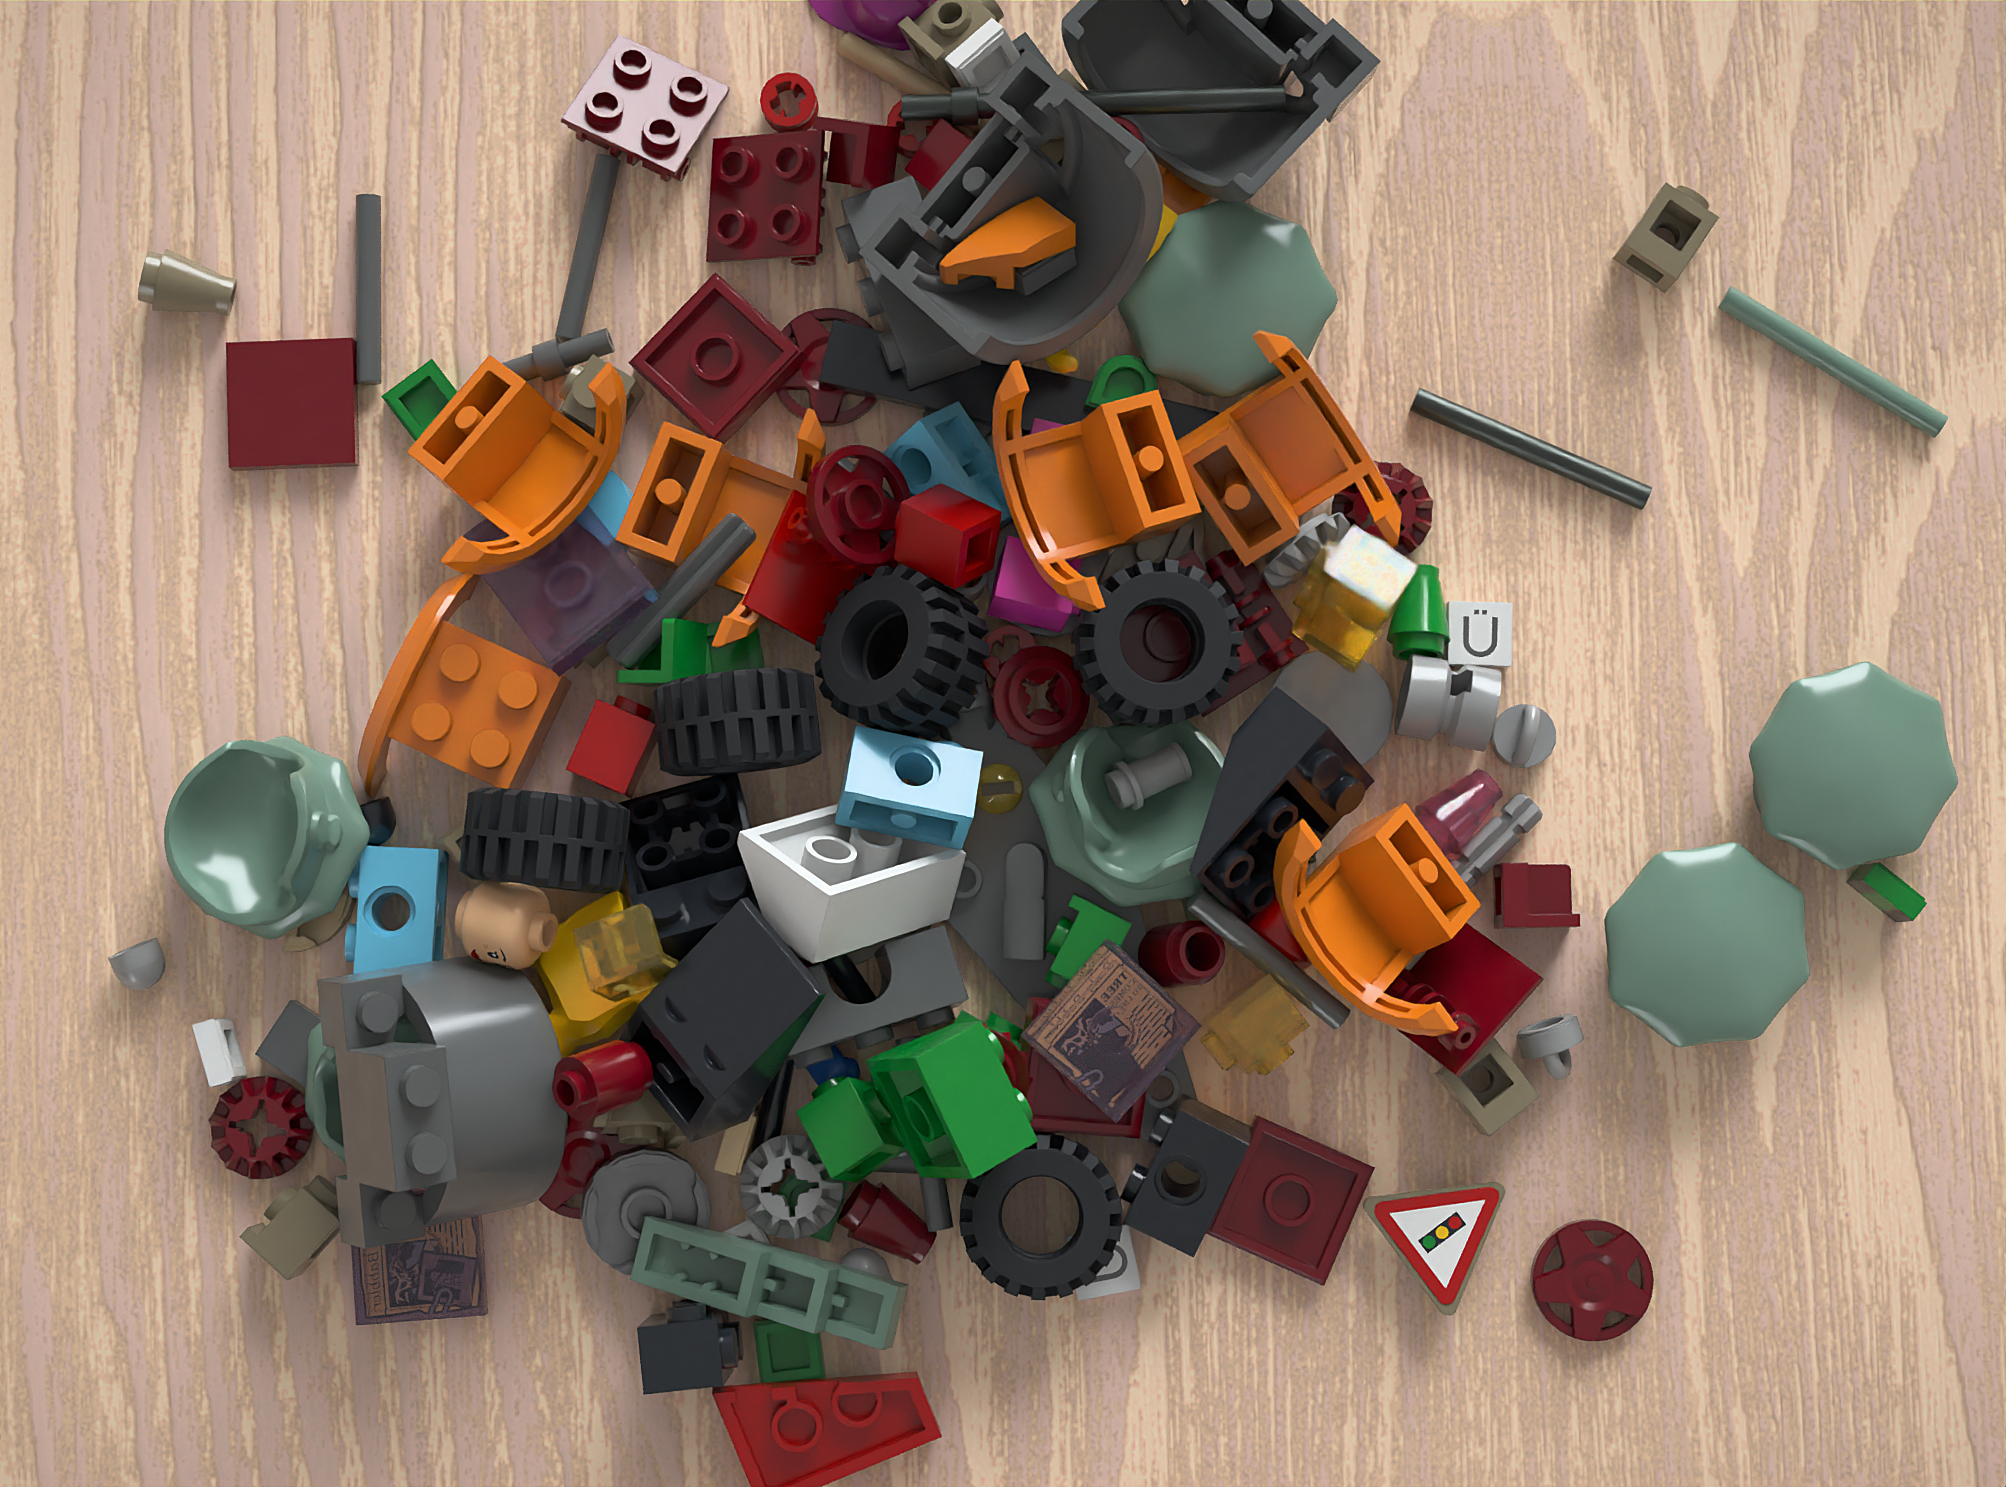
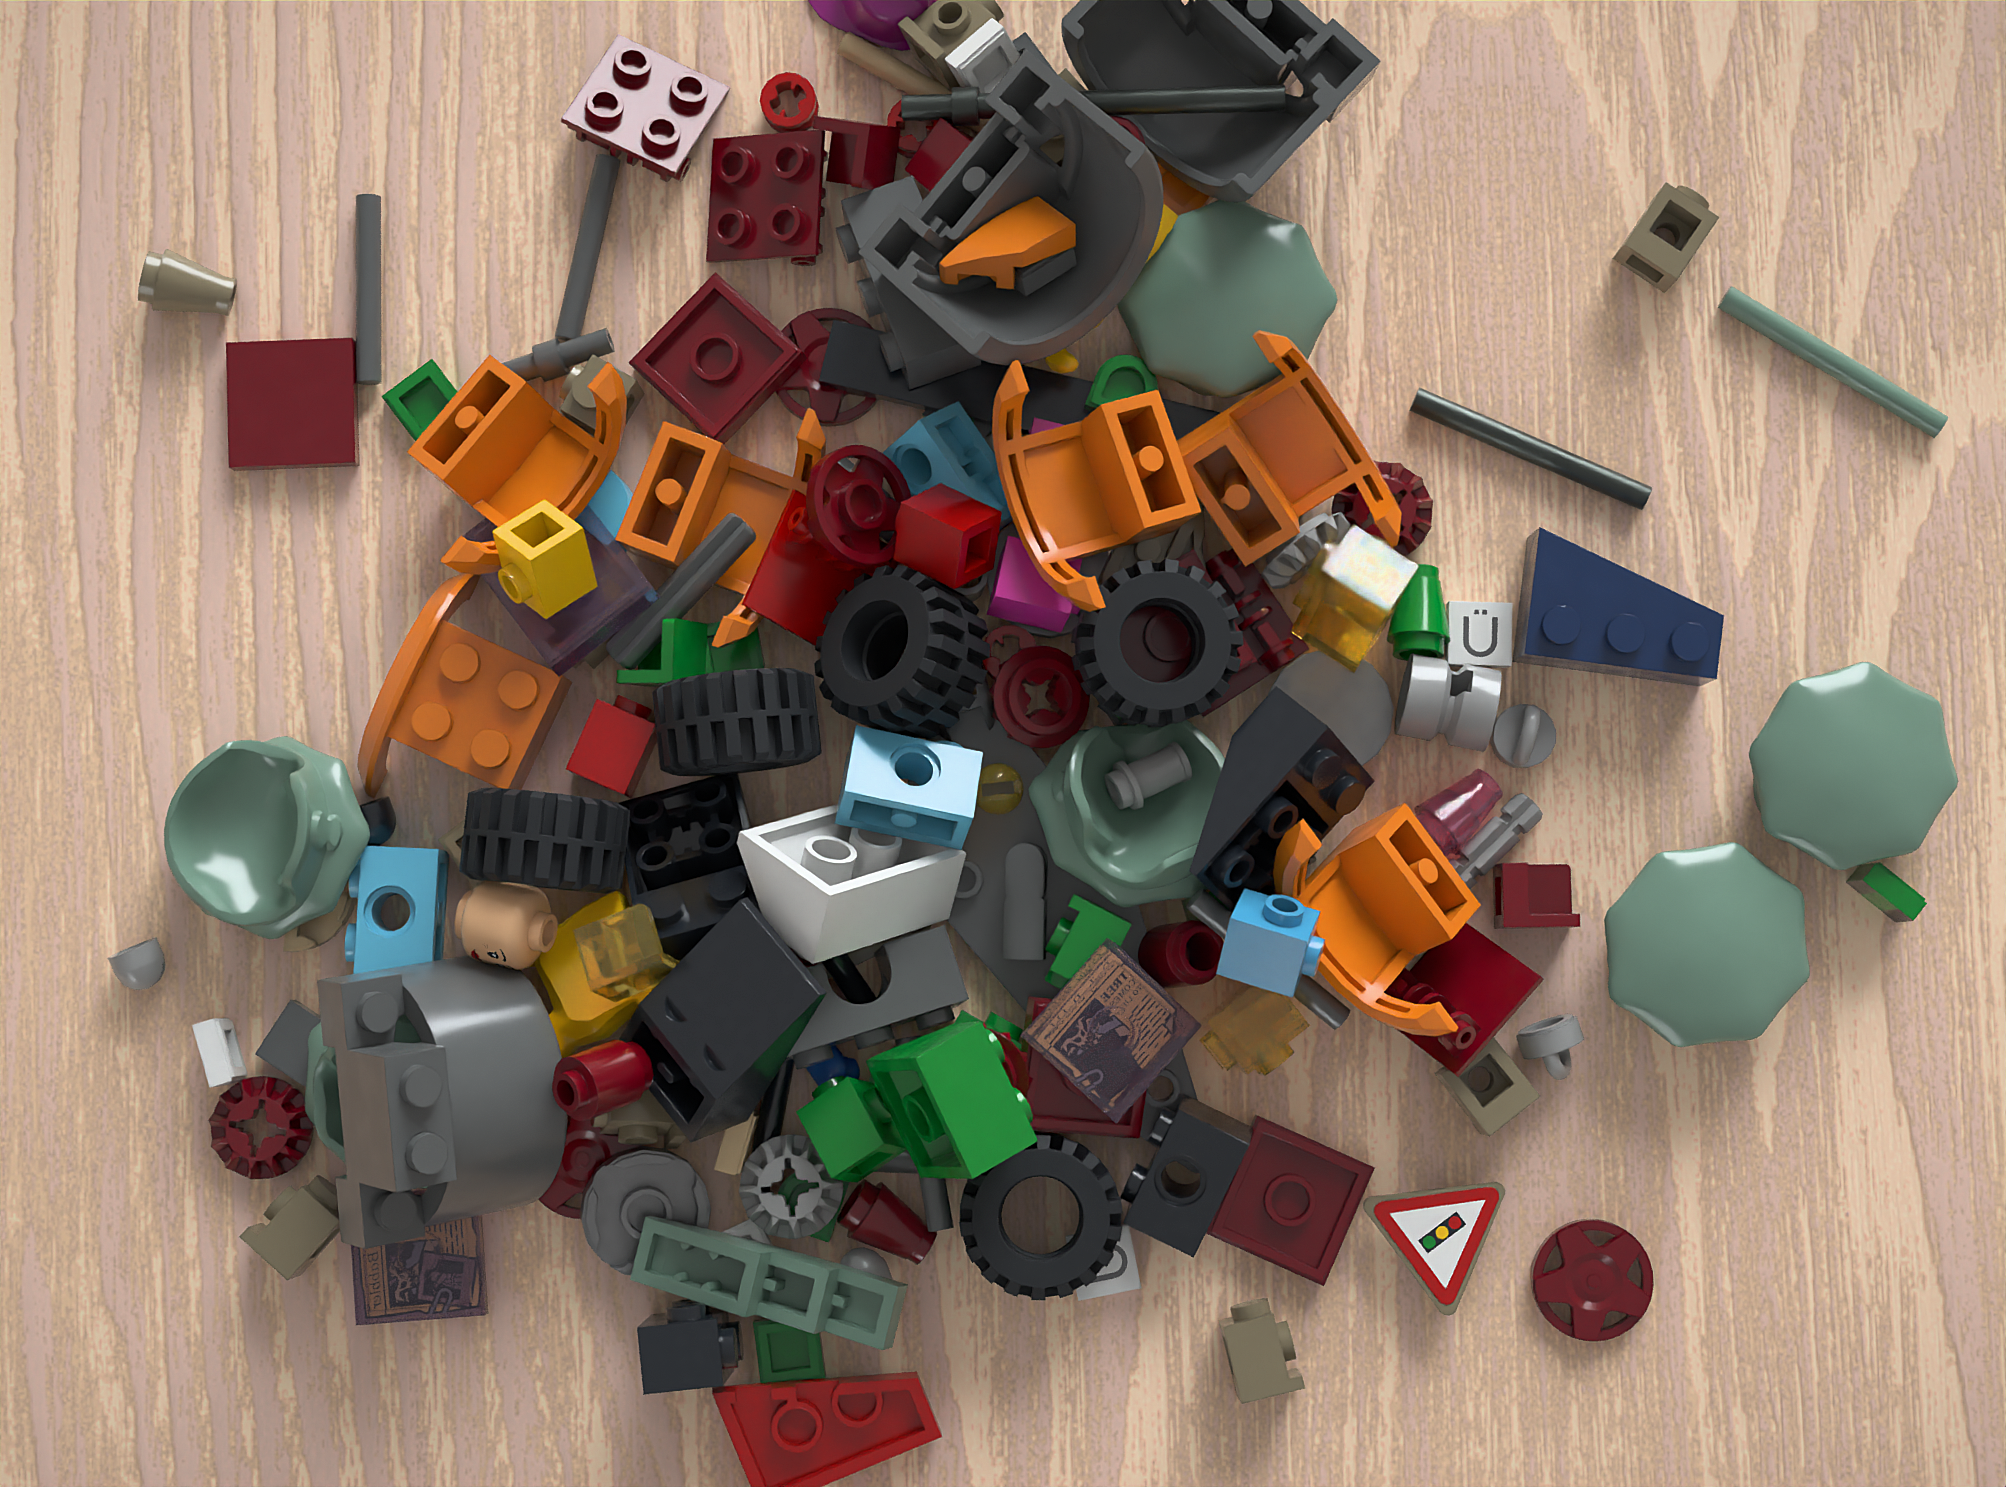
(544, 559): none -> yellow brick
(1258, 1352): none -> dark tan brick
(1271, 942): none -> dark azure brick
(1608, 619): none -> dark blue wedge

